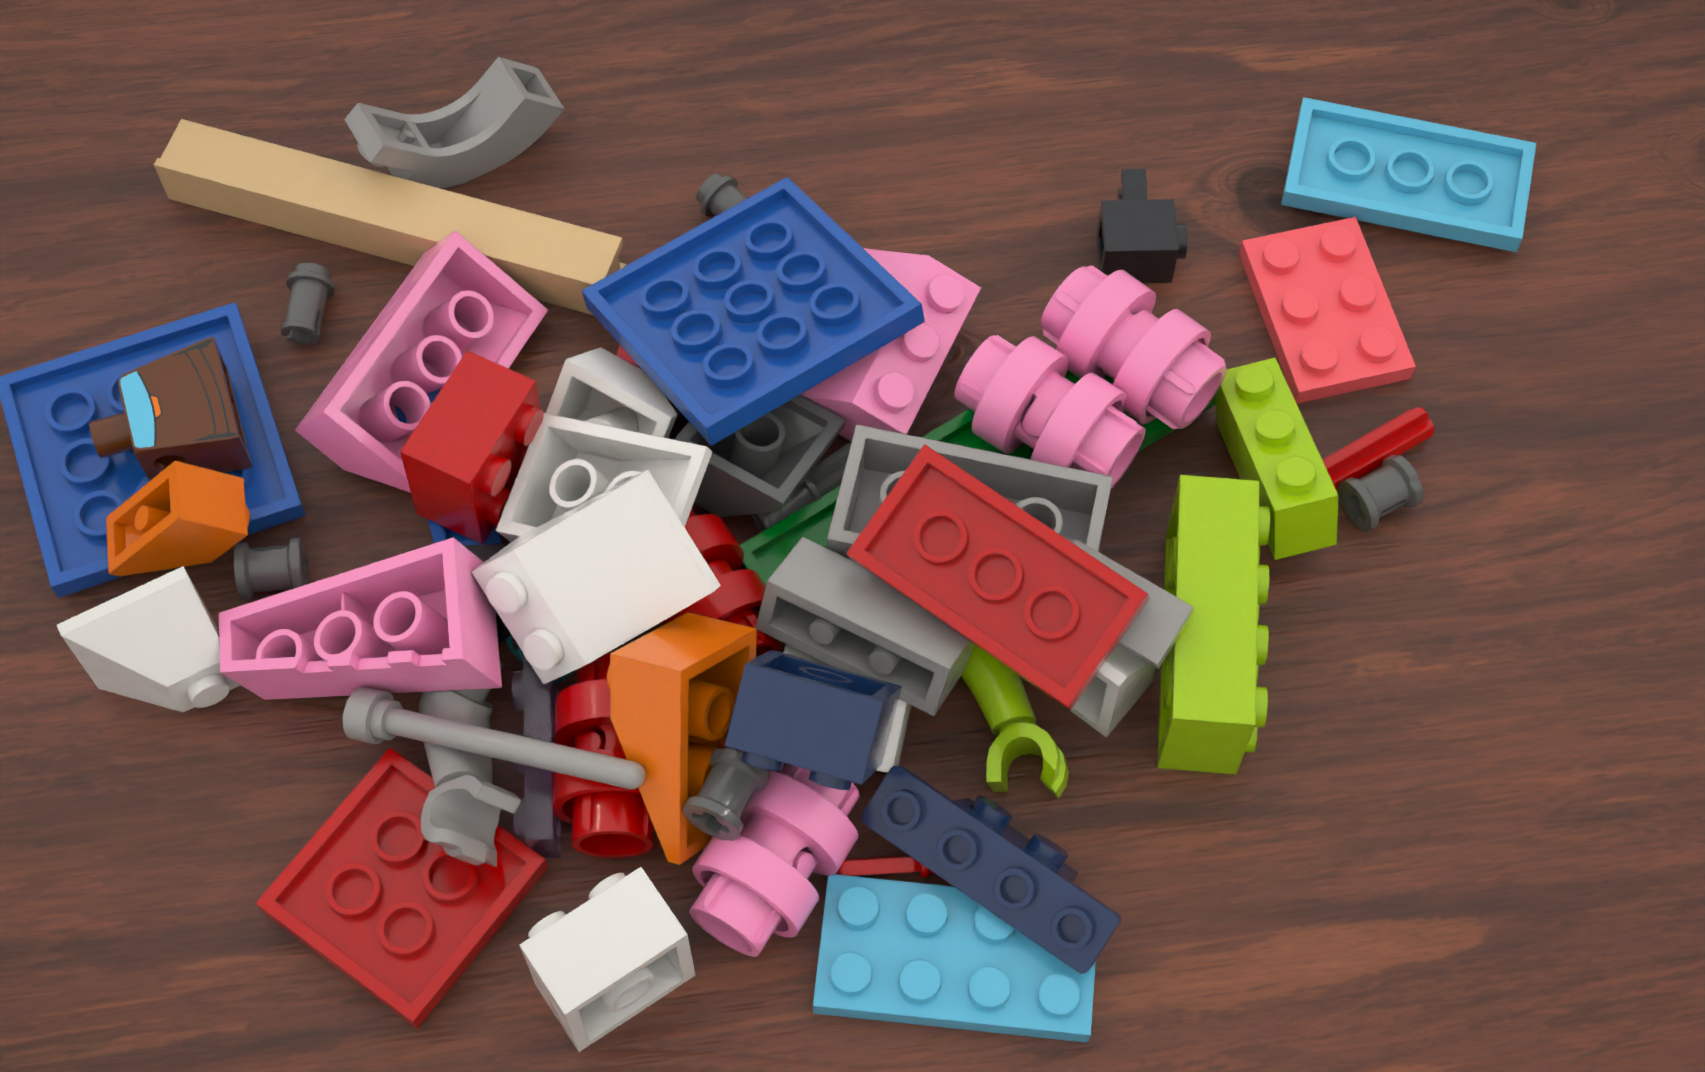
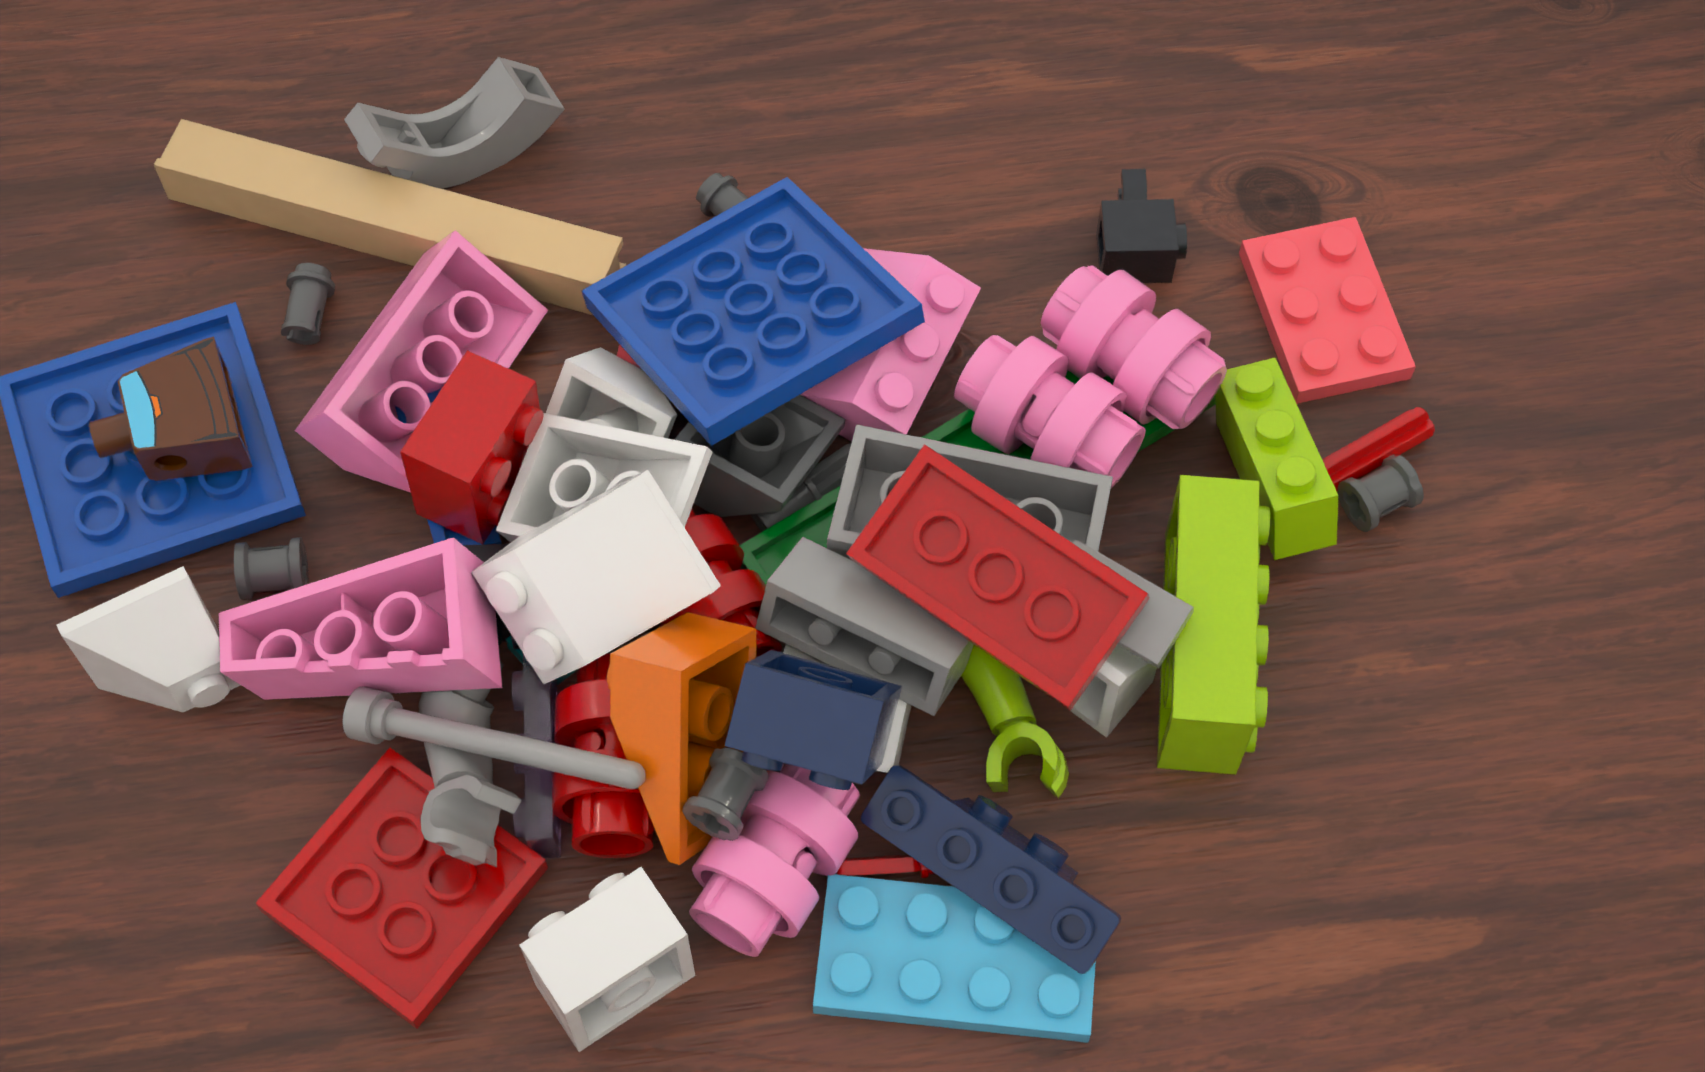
(177, 521): orange slope -> none
(1410, 174): medium azure plate -> none

